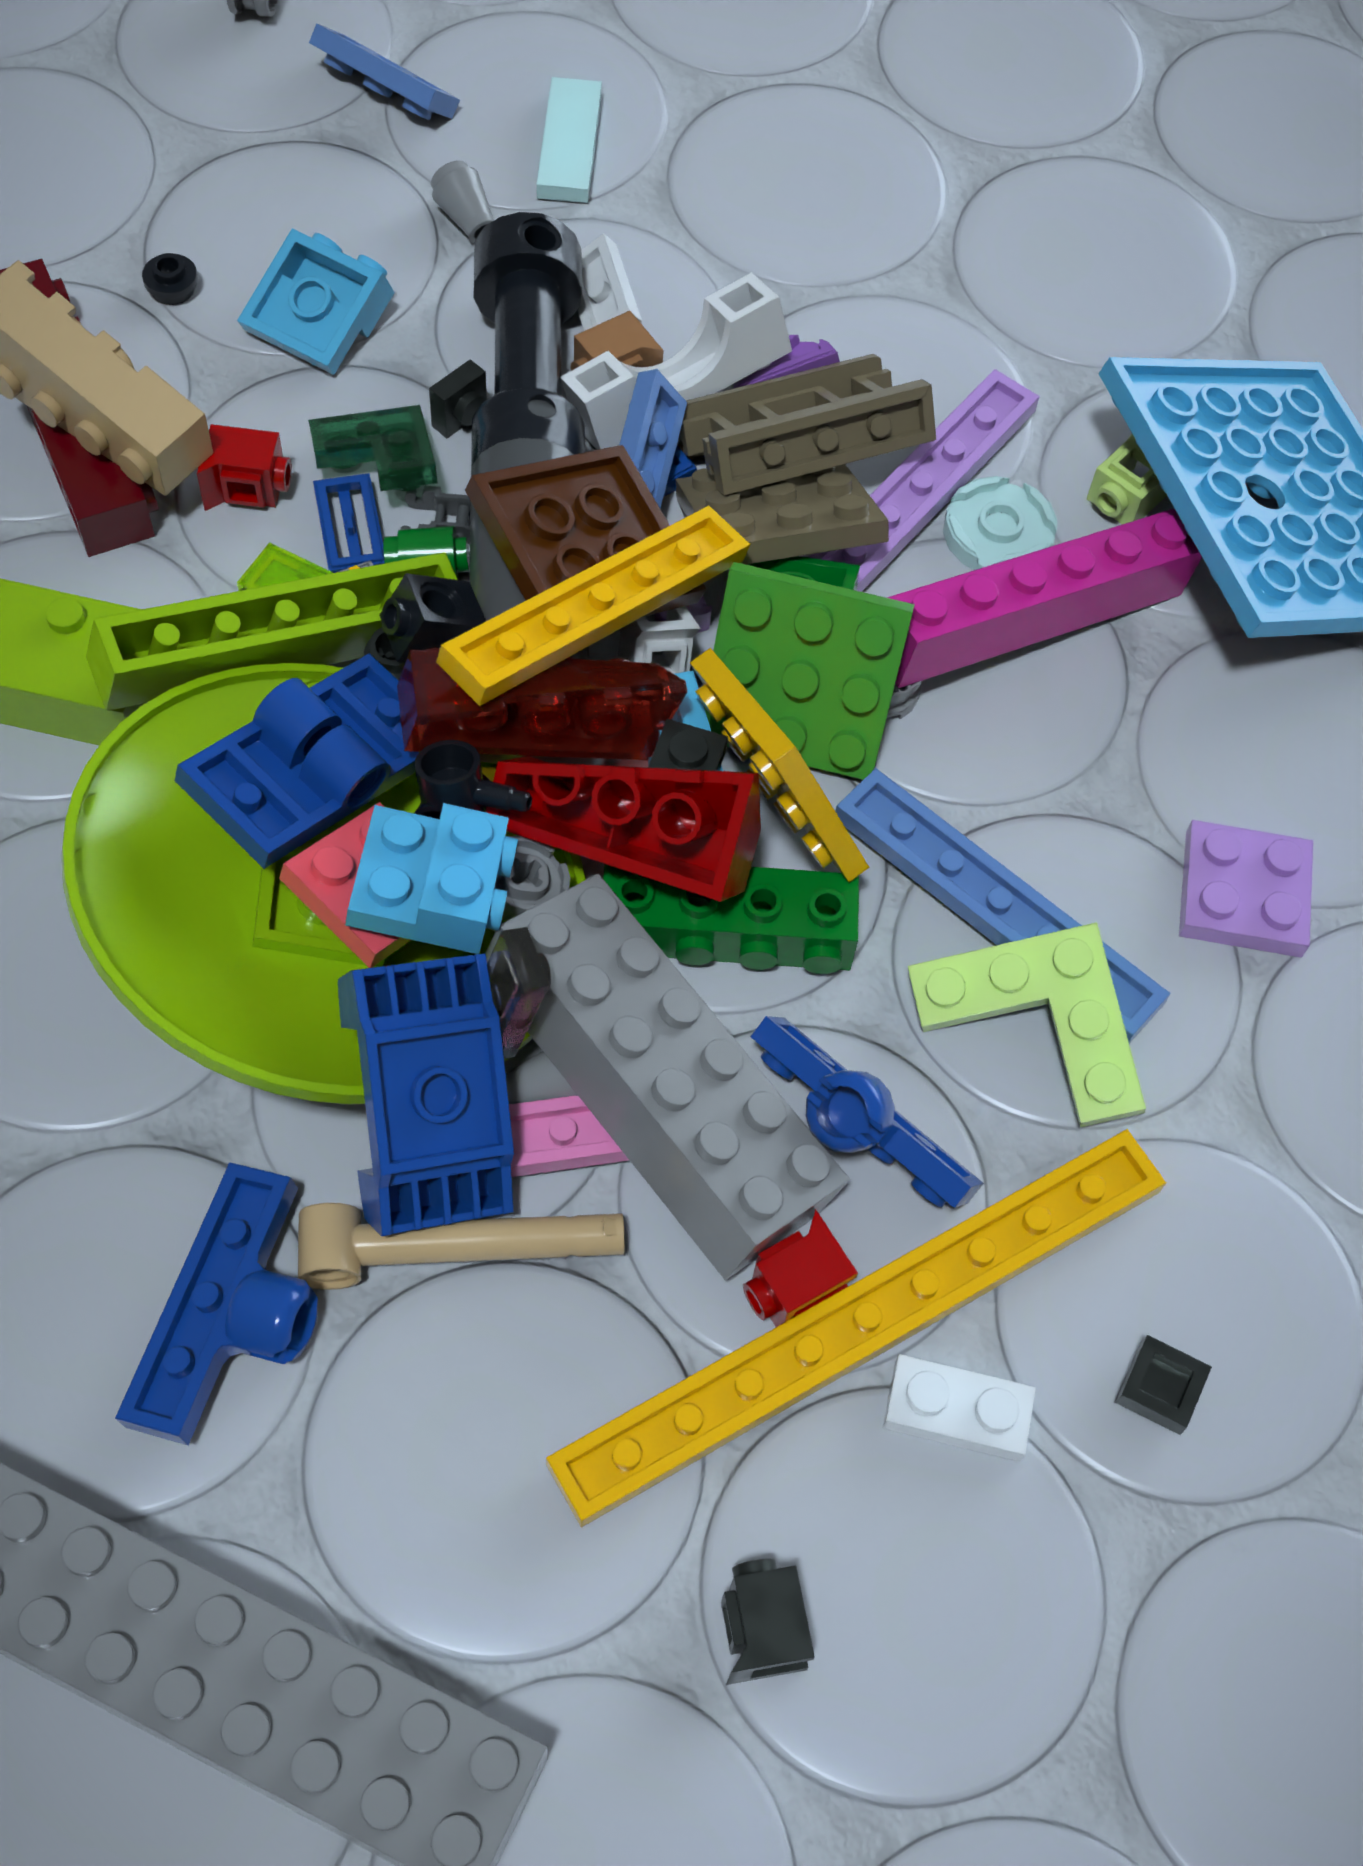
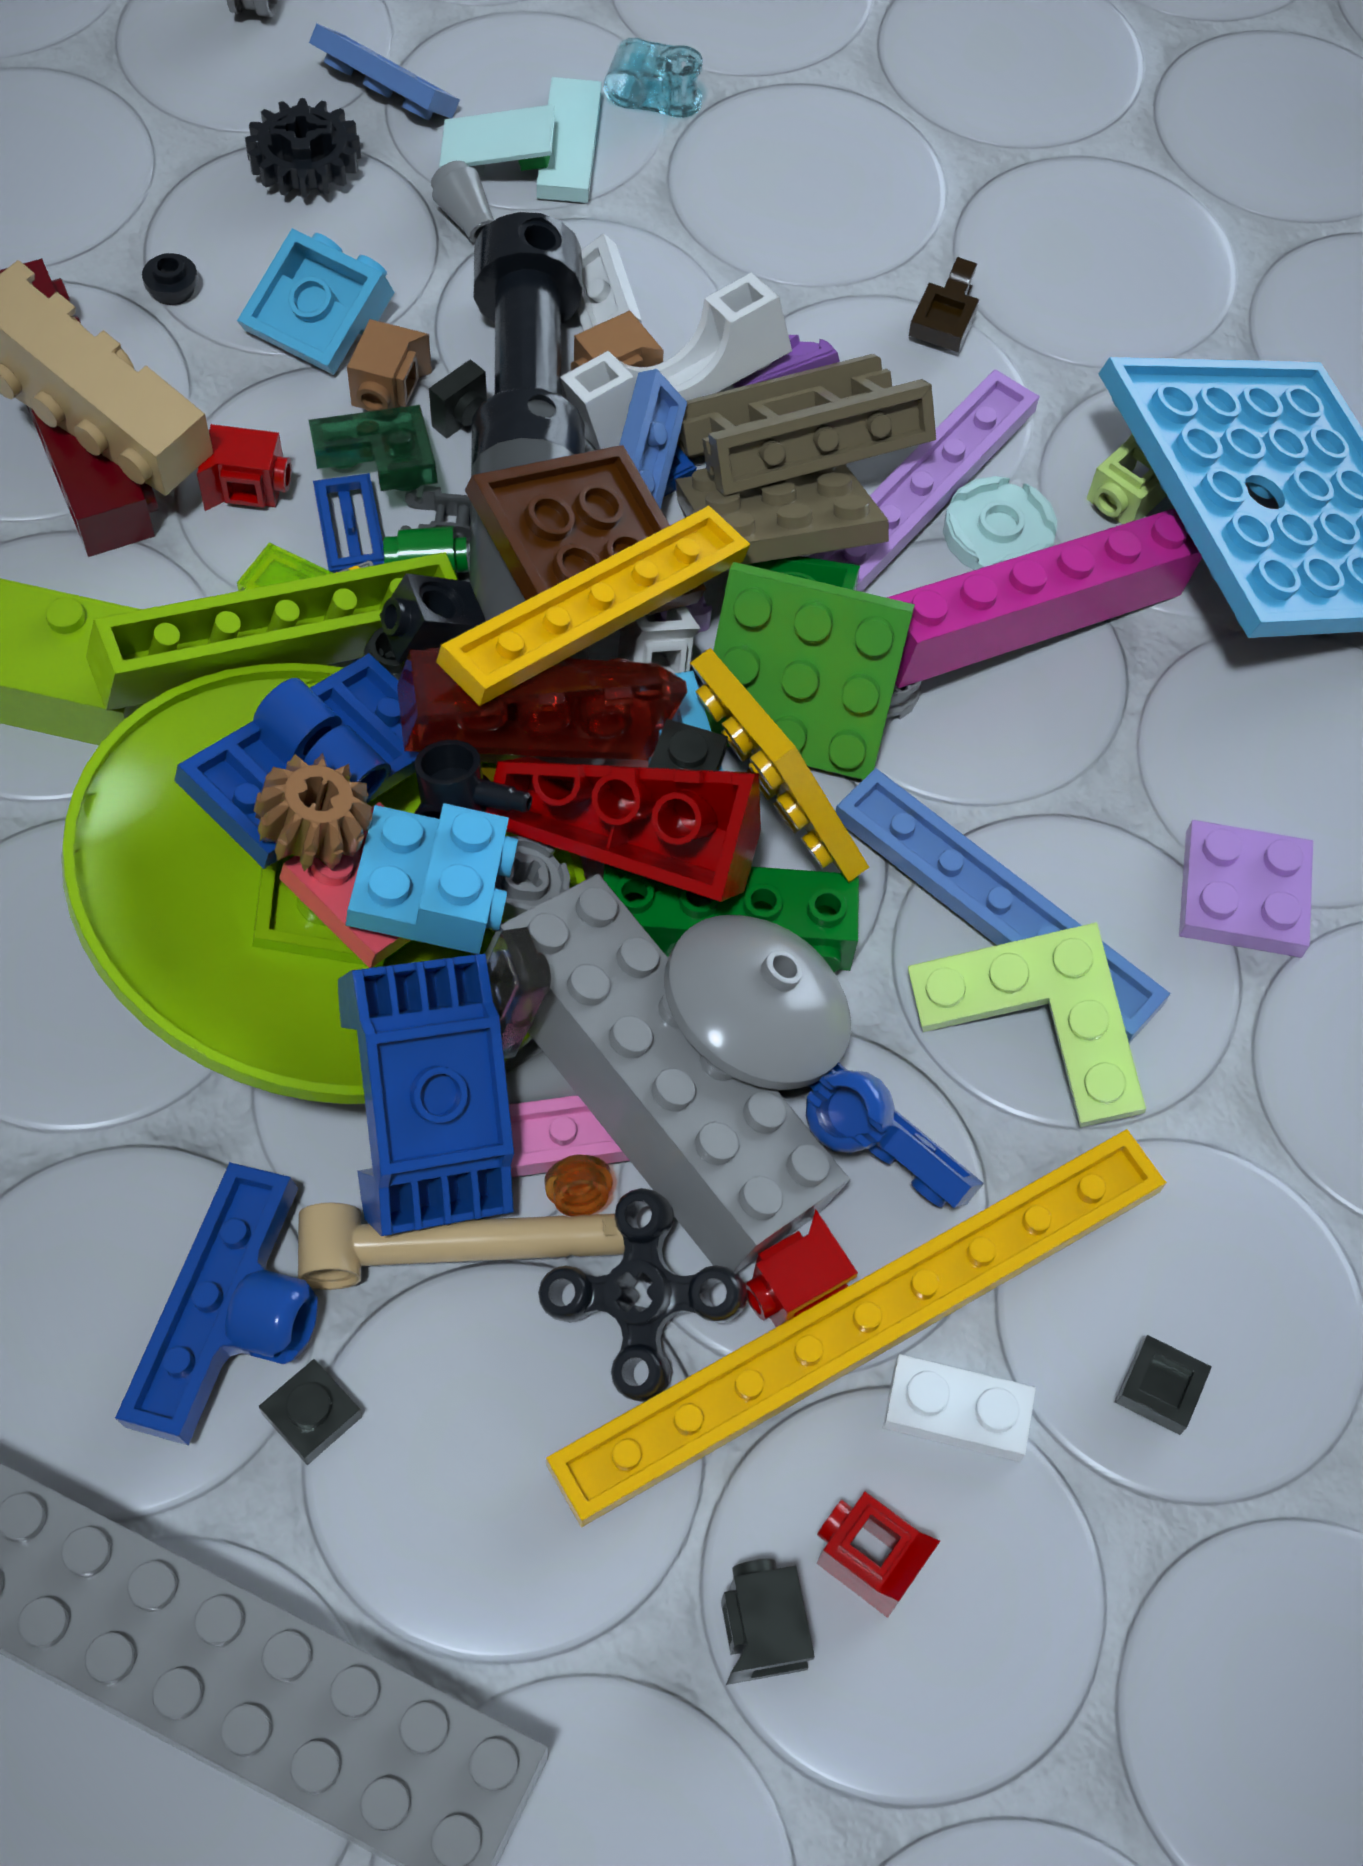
(303, 147): none -> black gear
(310, 1411): none -> pearl dark grey plate
(313, 812): none -> medium nougat gear
(387, 366): none -> medium nougat window
(500, 137): none -> light aqua piece
(579, 1184): none -> clear orange plate
(616, 1295): none -> black gear
(651, 75): none -> clear light blue piece
(757, 1002): none -> light grey dish
(877, 1585): none -> red window
(947, 311): none -> dark brown plate

